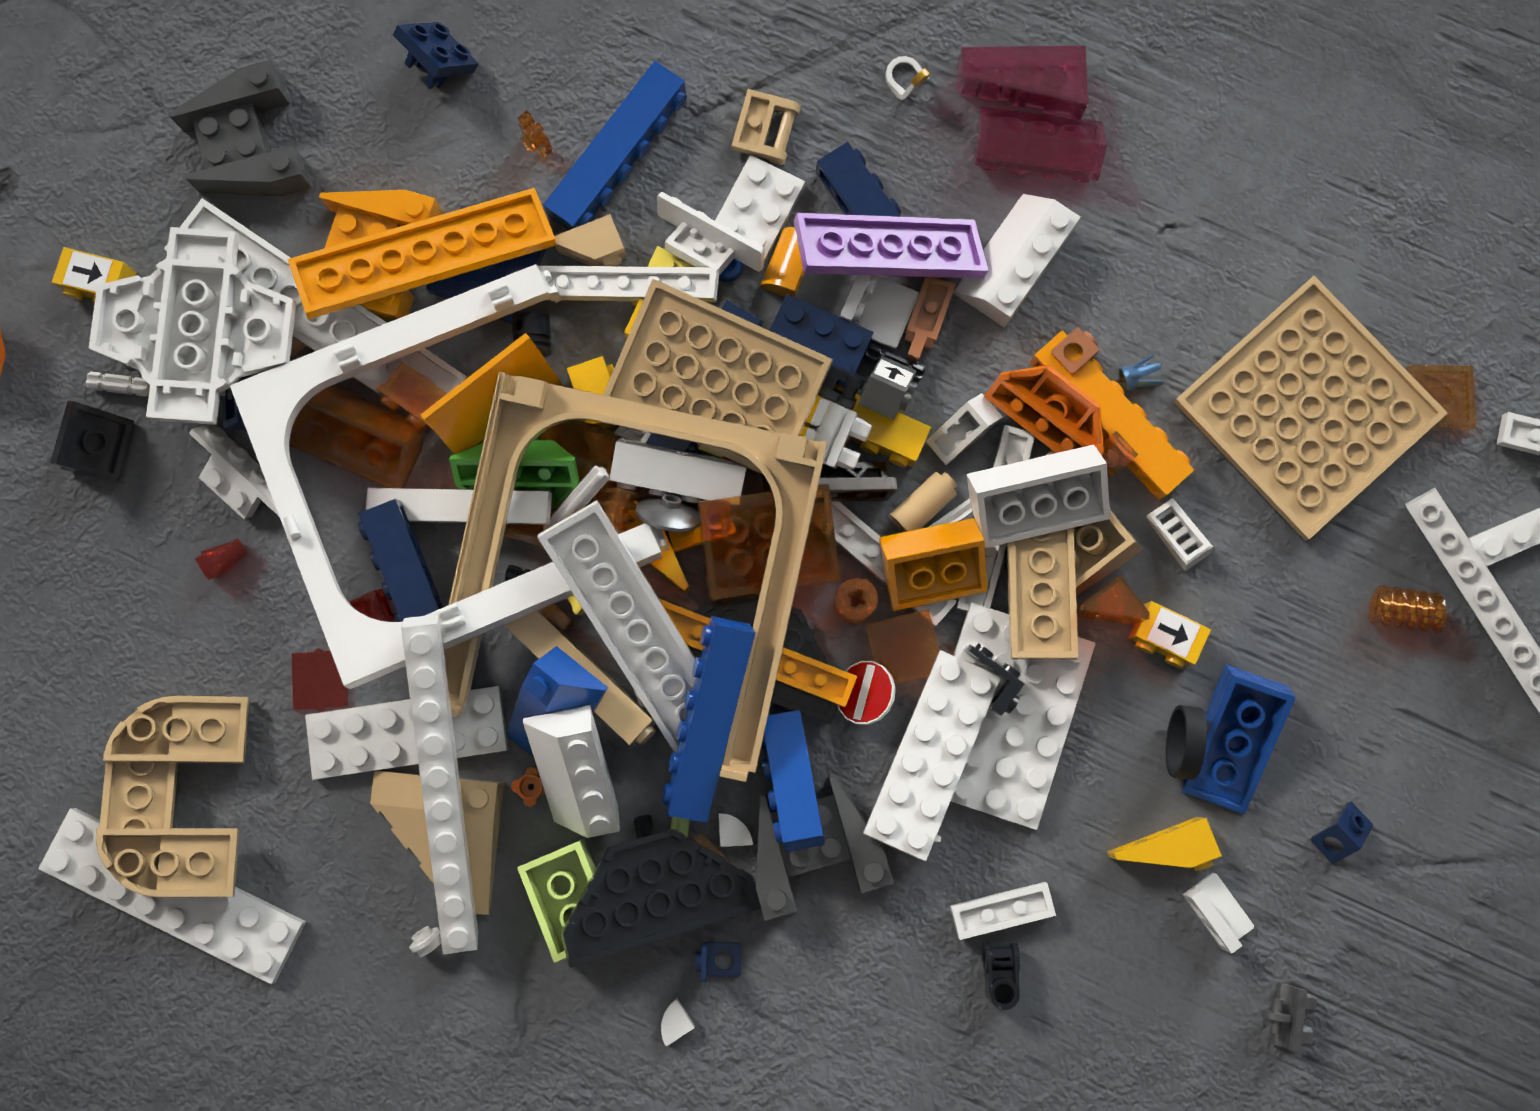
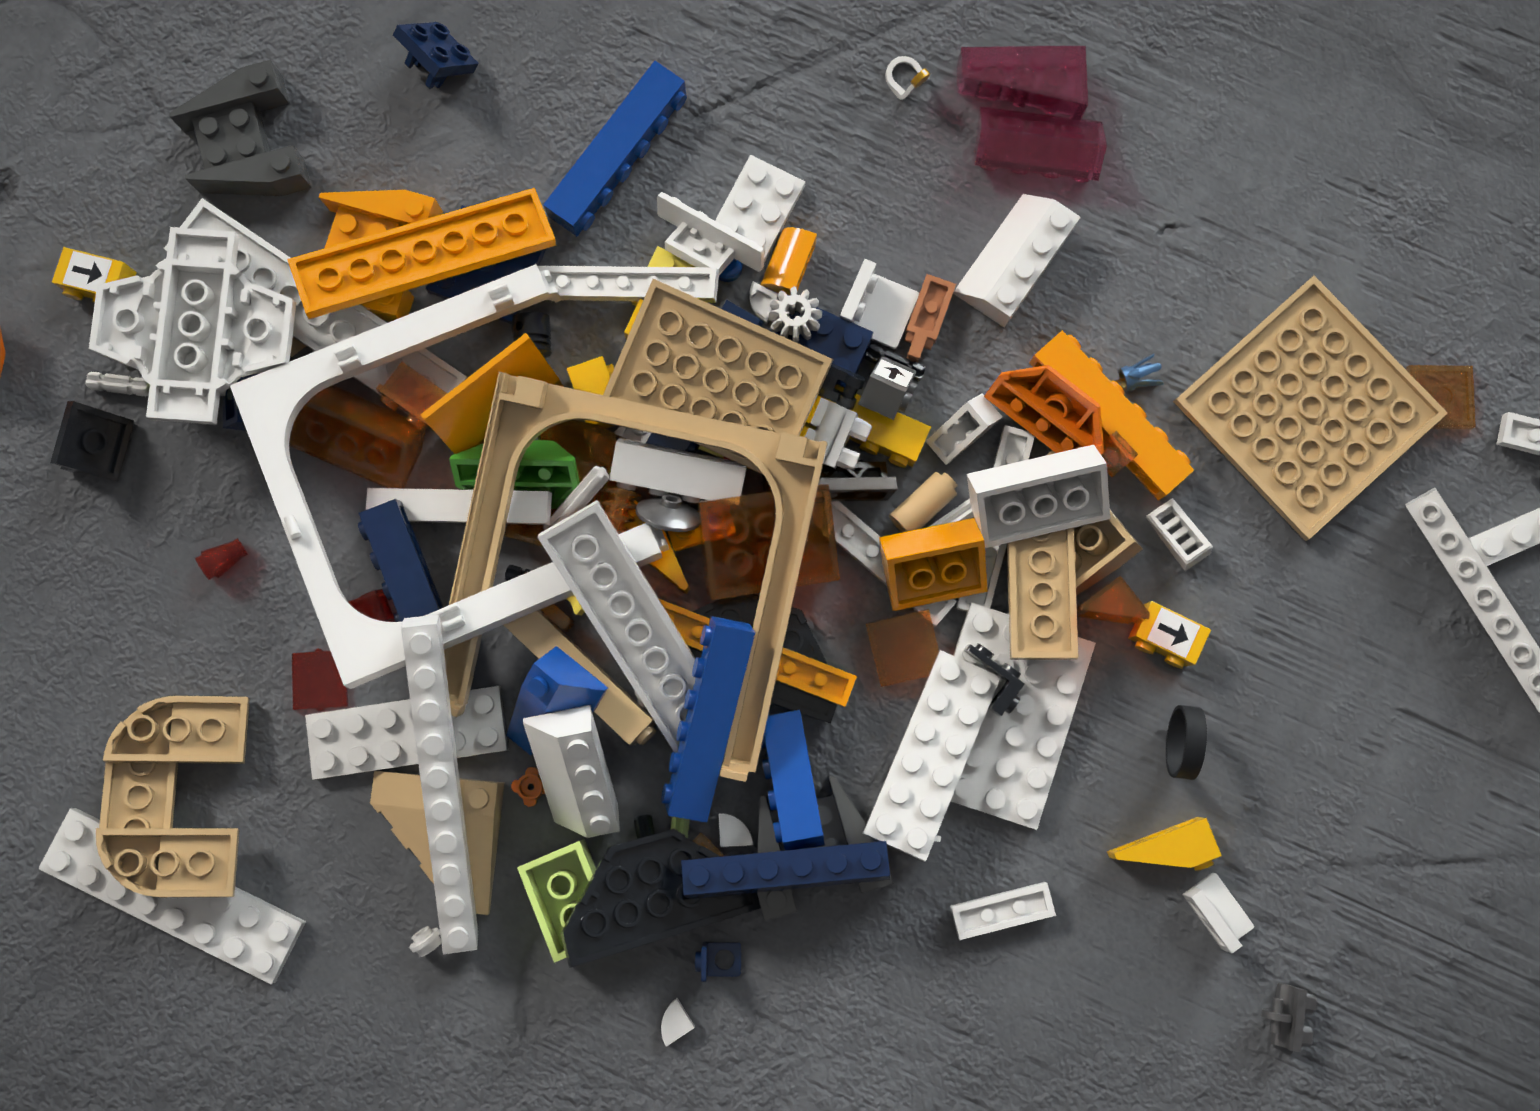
(232, 472): white bracket -> none
(533, 135): clear orange plate -> none
(593, 243): tan slope -> none
(756, 122): tan plate -> none
(760, 300): none -> white tile
(785, 870): none -> dark blue brick
(788, 305): none -> white gear
(853, 185): dark blue brick -> none
(867, 601): clear orange piece -> none
(871, 693): red piece -> none
(889, 246): plate -> none
(1001, 972): black piece -> none
(1085, 341): nougat bracket -> none
(1241, 734): blue slope -> none
(1350, 829): dark blue bracket -> none
(1408, 605): clear orange piece -> none

